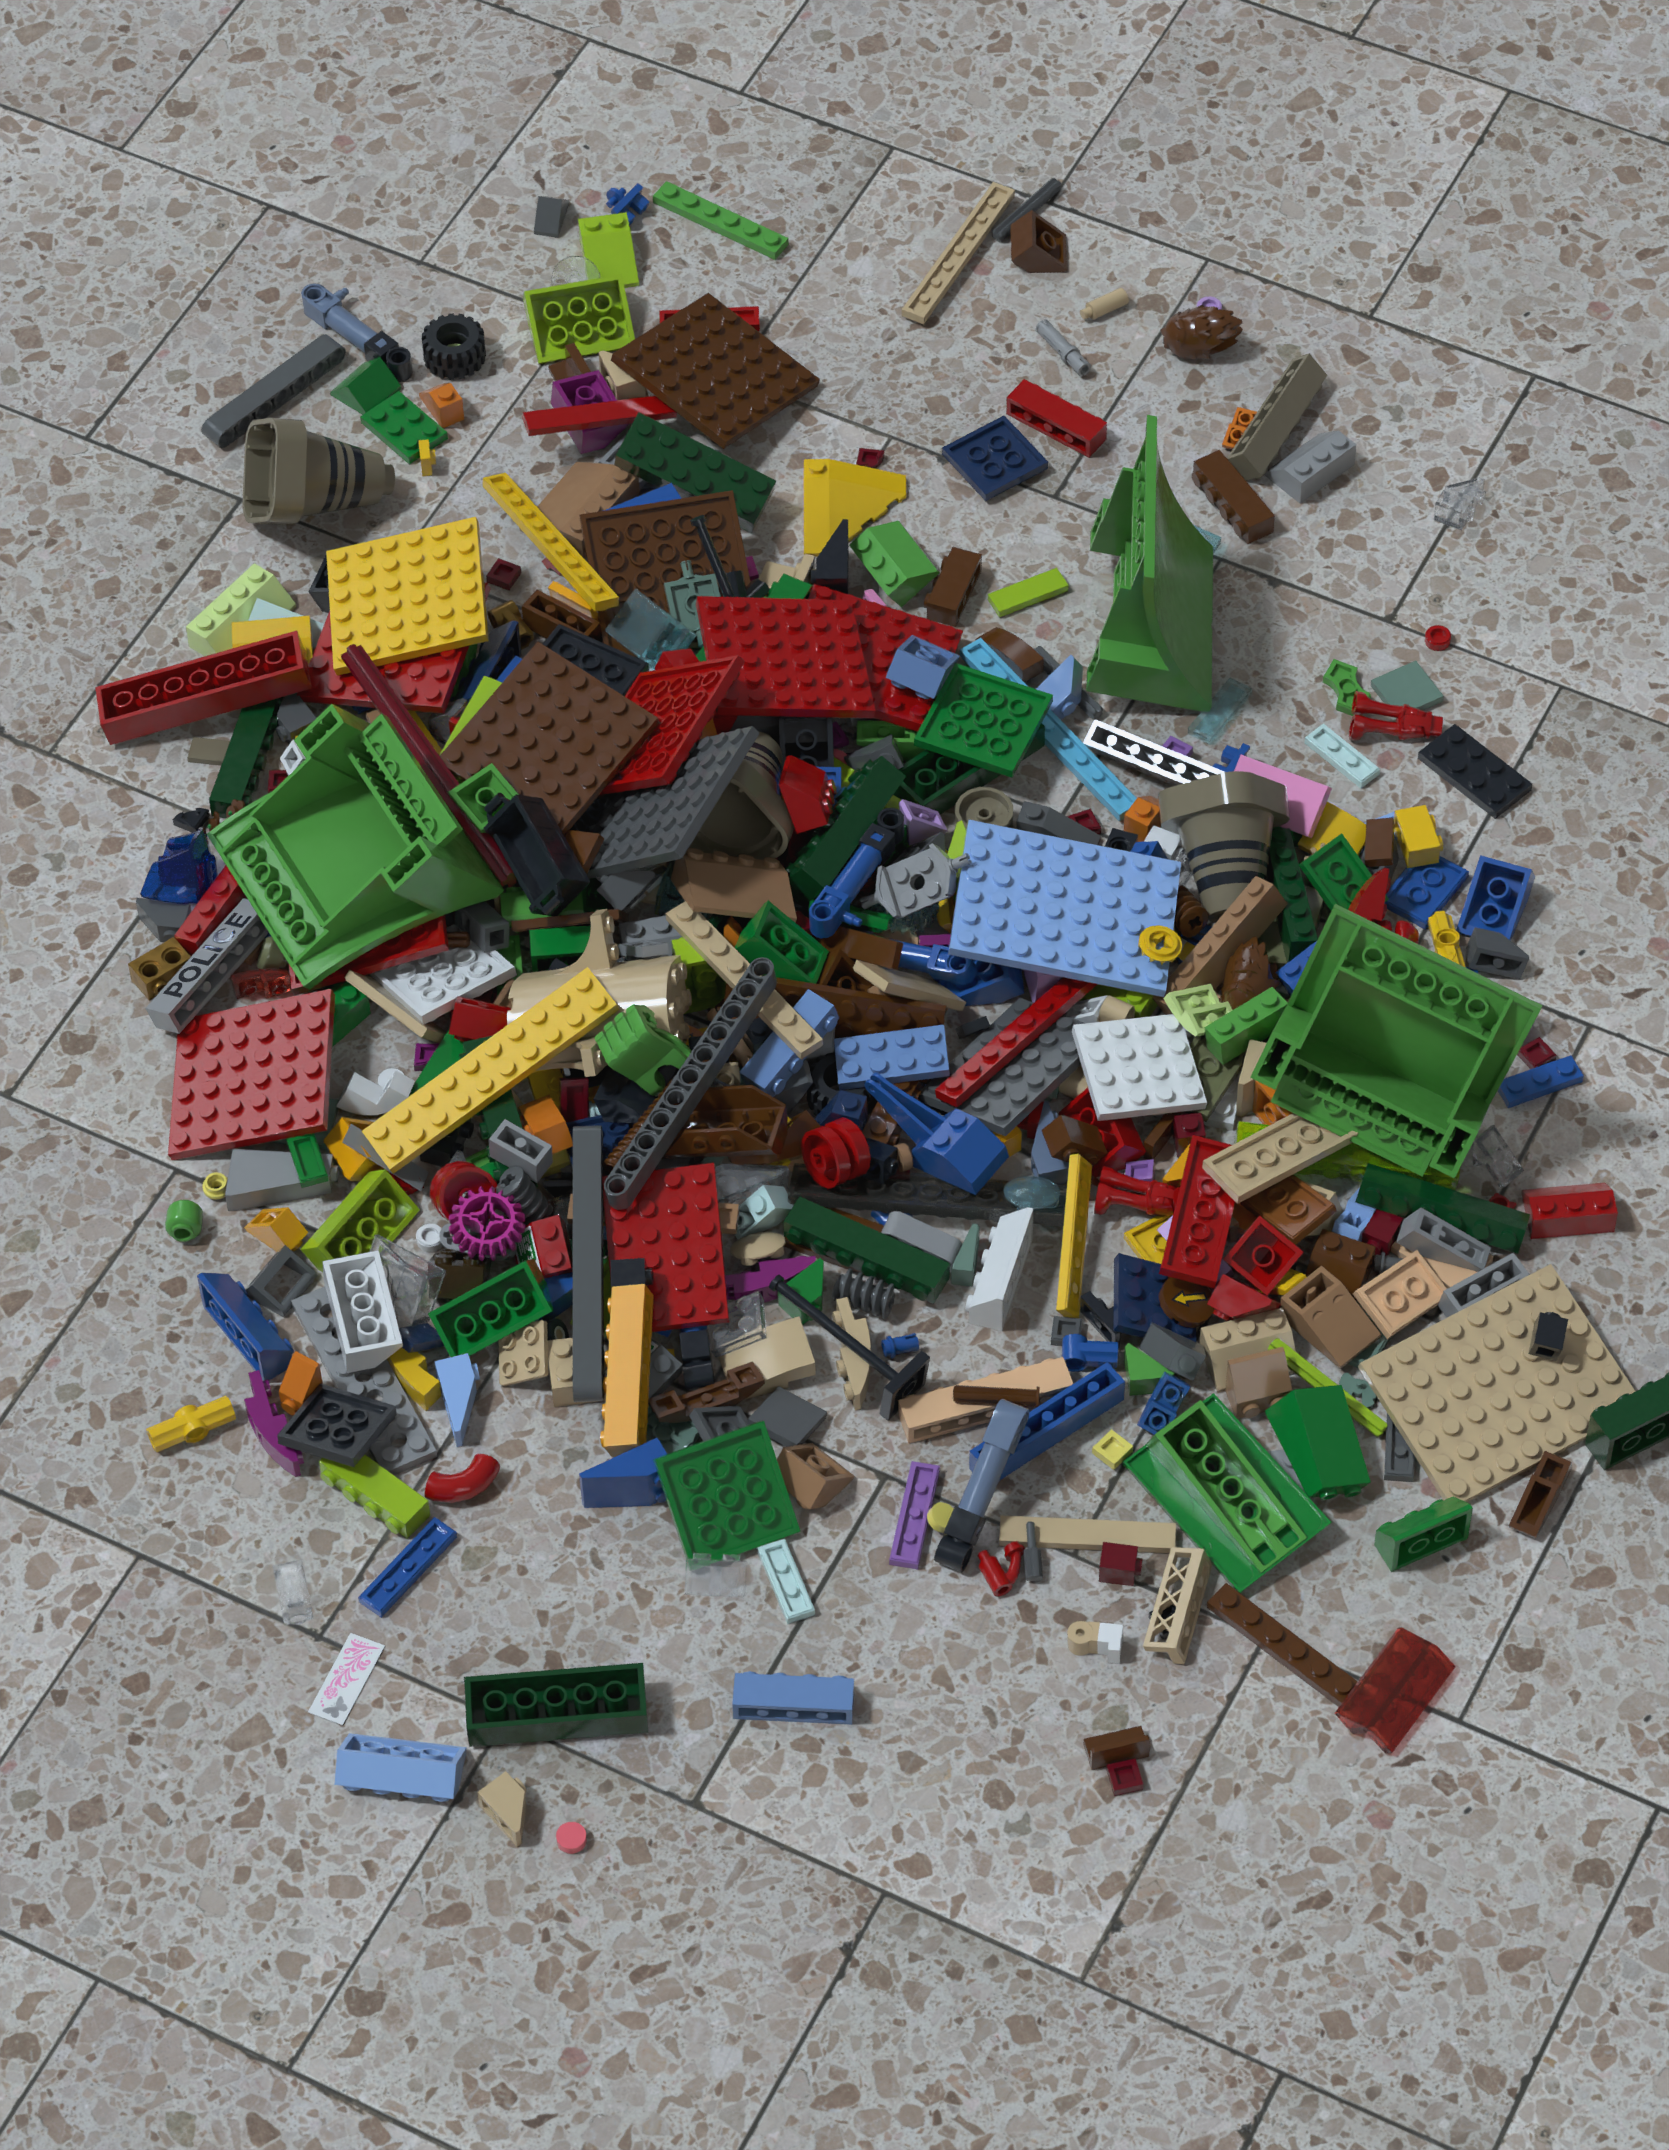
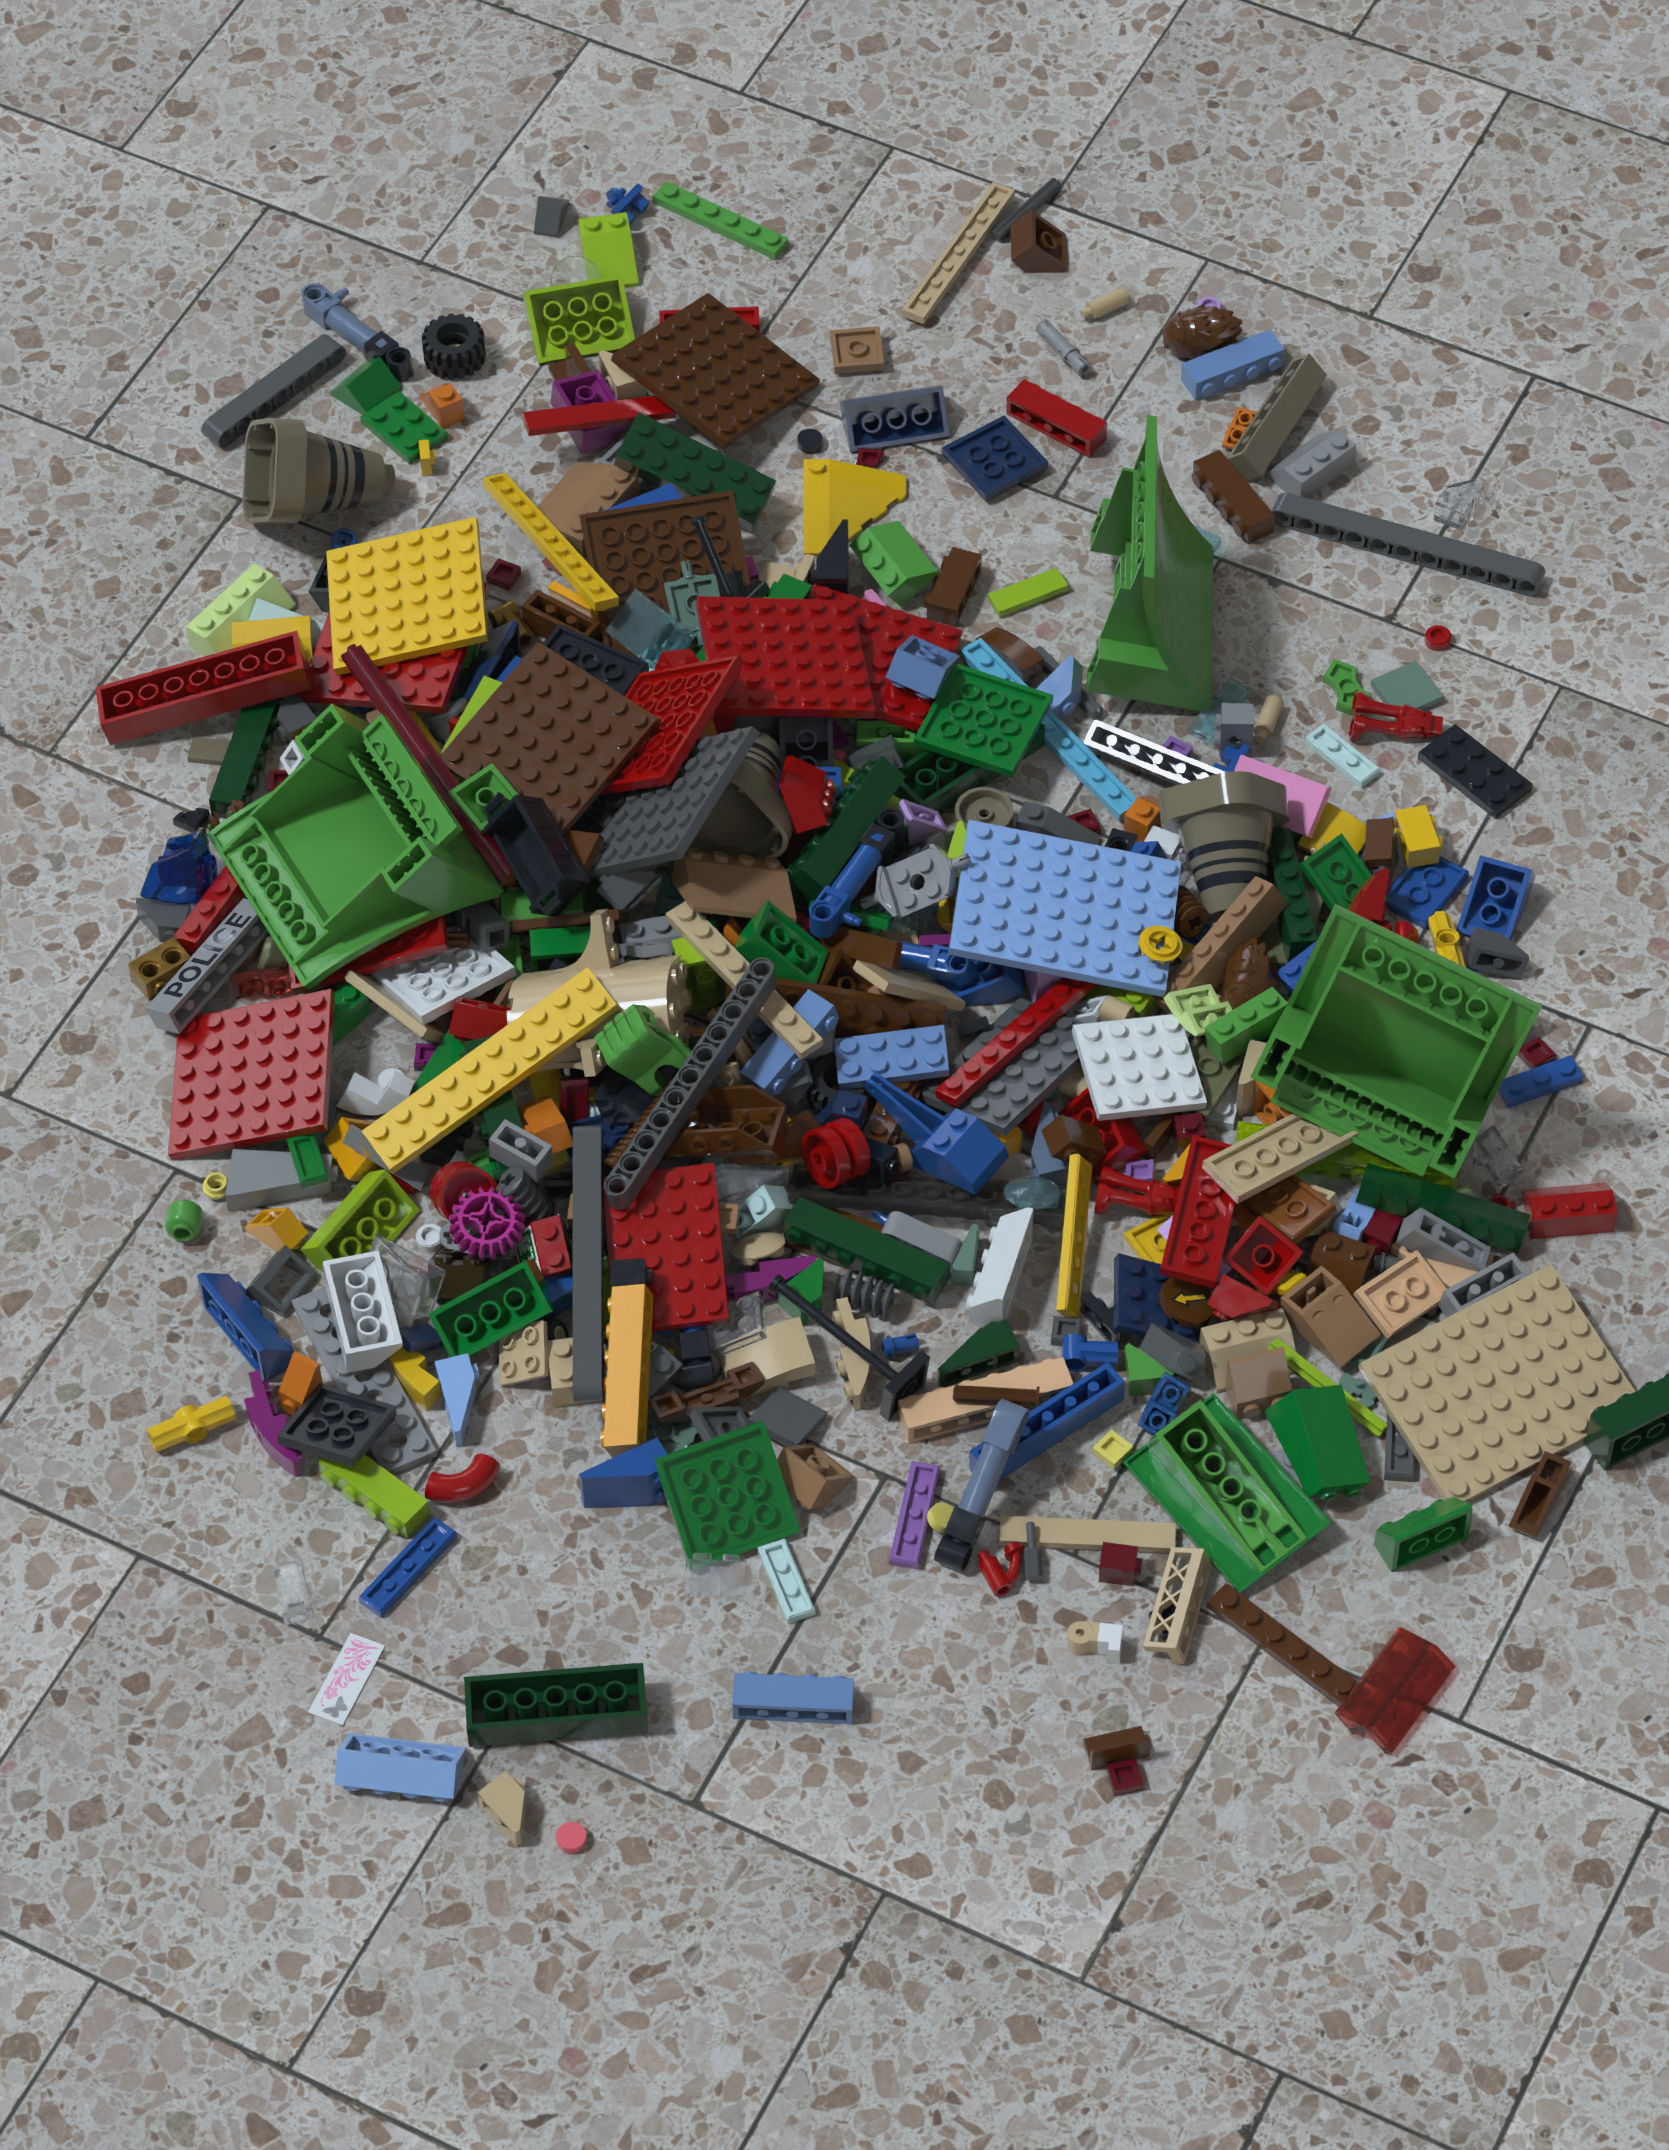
(342, 538): none -> blue tile
(809, 440): none -> black tile
(857, 350): none -> medium nougat plate
(895, 418): none -> dark blue slope
(983, 1352): none -> dark green slope
(1232, 365): none -> medium blue brick
(1235, 726): none -> light grey brick
(1268, 718): none -> tan cylinder
(1408, 544): none -> dark grey beam
(1548, 1335): black brick -> none

